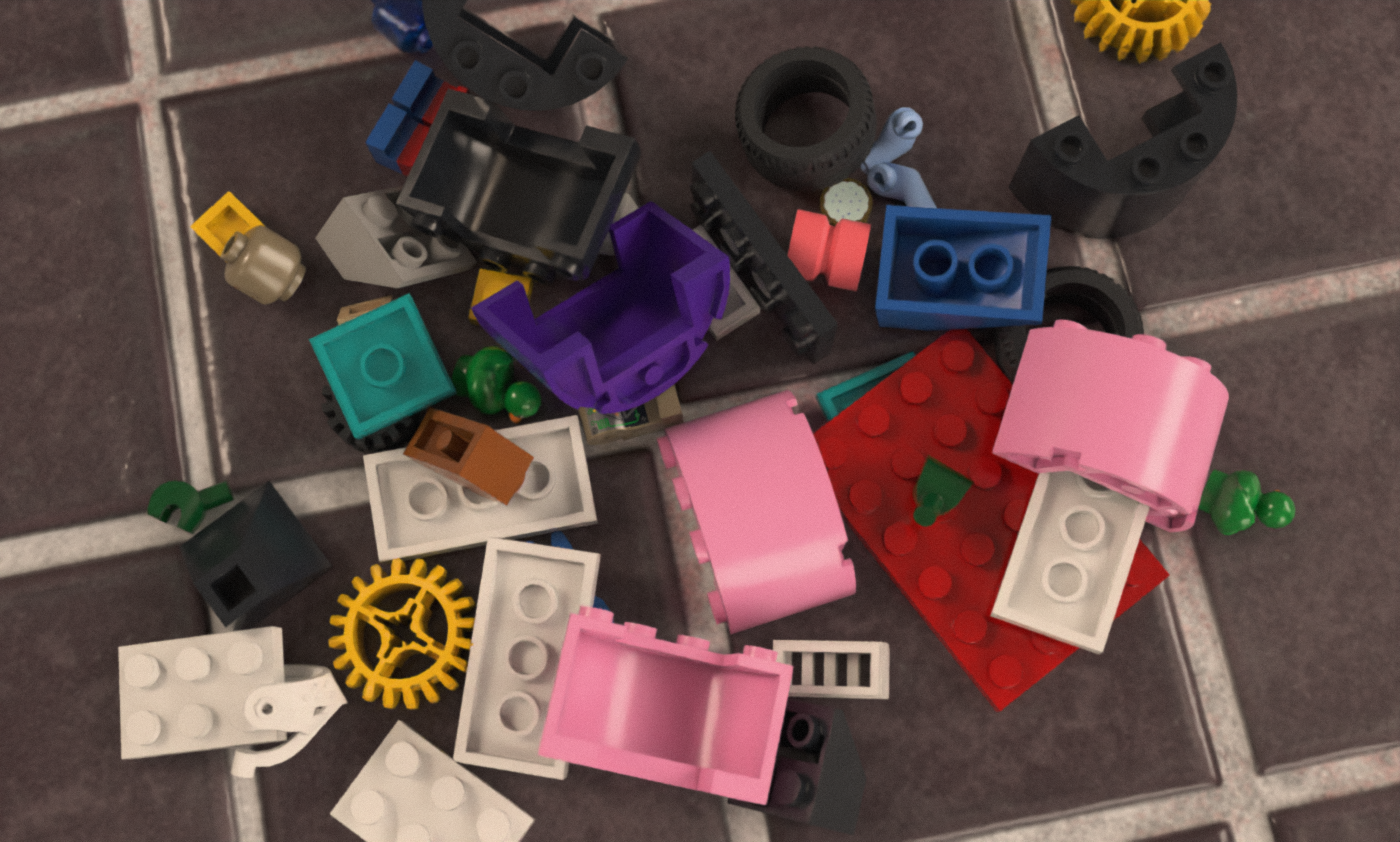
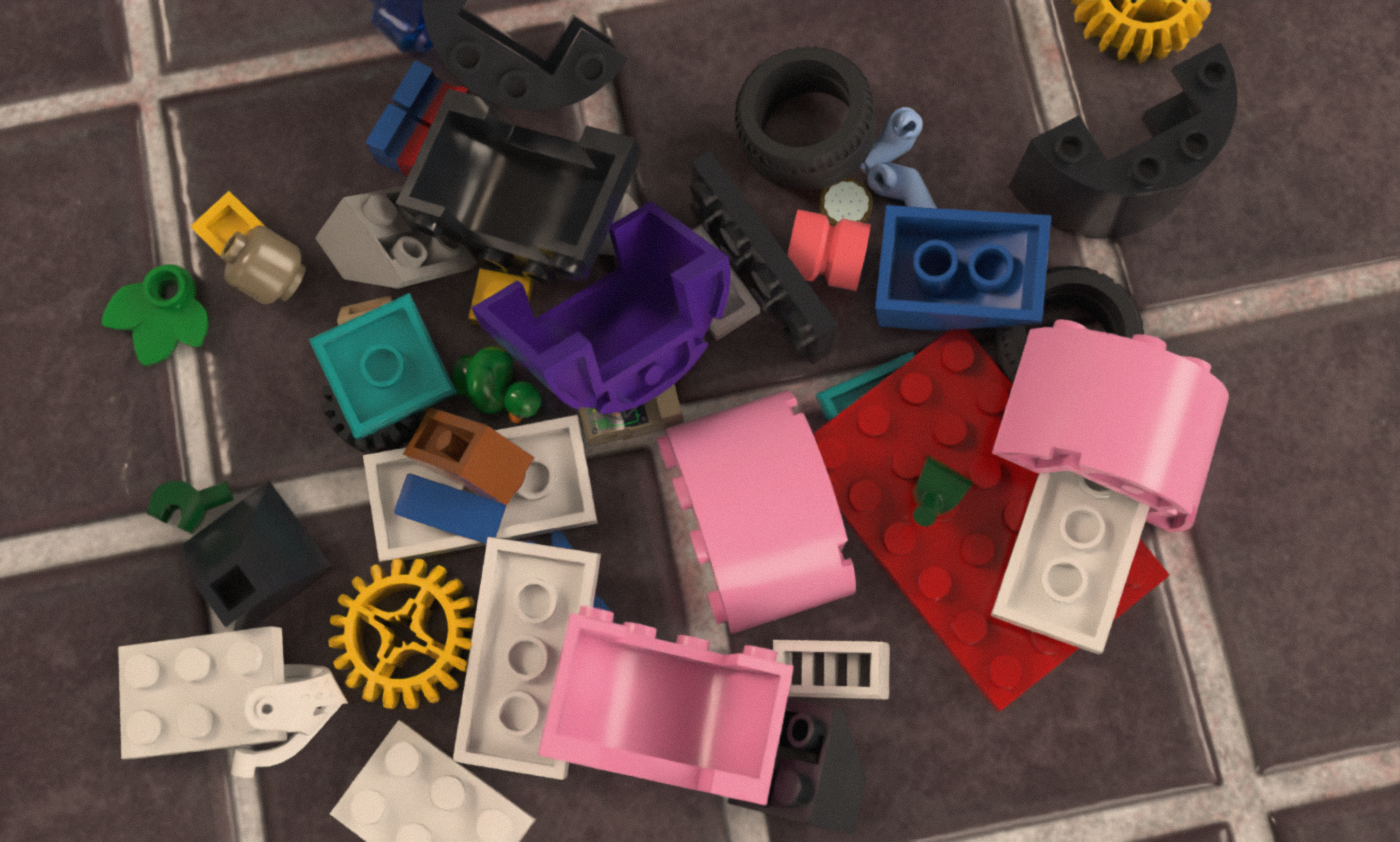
(156, 321): none -> green plate
(449, 508): none -> blue sticker
(1238, 496): green animal -> none

